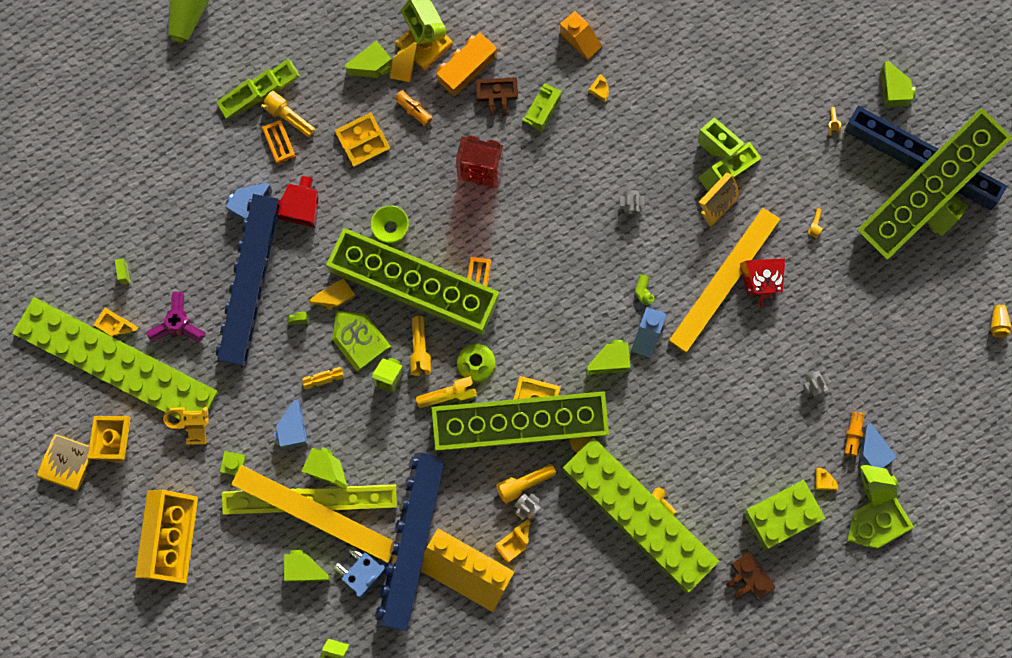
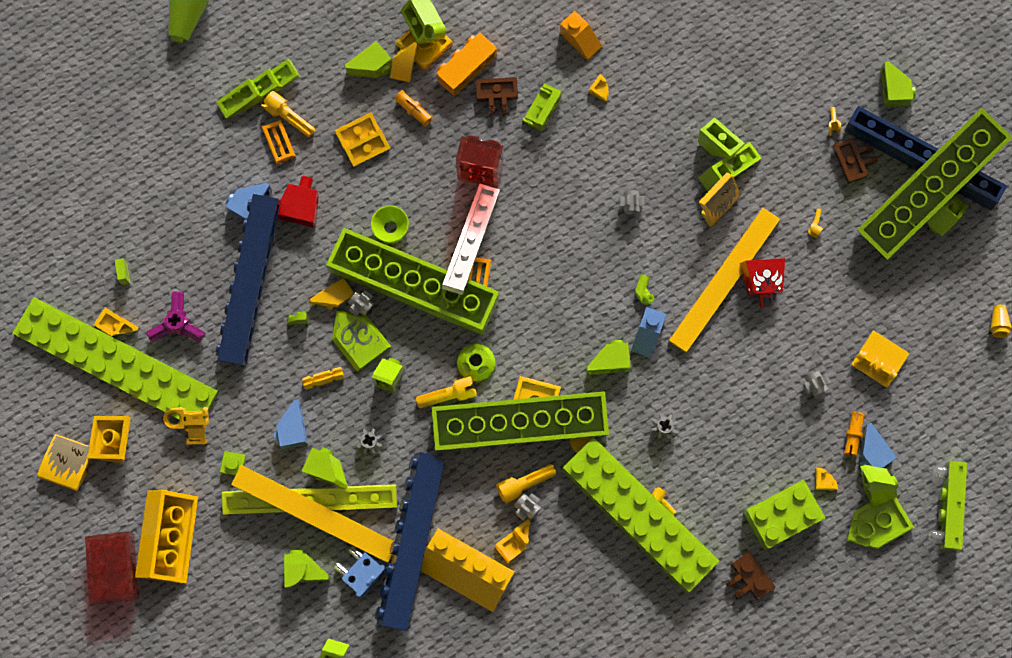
(111, 568): none -> clear red brick
(294, 574): none -> lime tile
(361, 303): none -> light grey gear
(371, 435): none -> light grey gear
(419, 359): yellow piece -> none
(470, 239): none -> white plate
(671, 424): none -> light grey gear
(851, 161): none -> reddish brown hinge
(880, 359): none -> yellow hinge
(953, 506): none -> lime piece

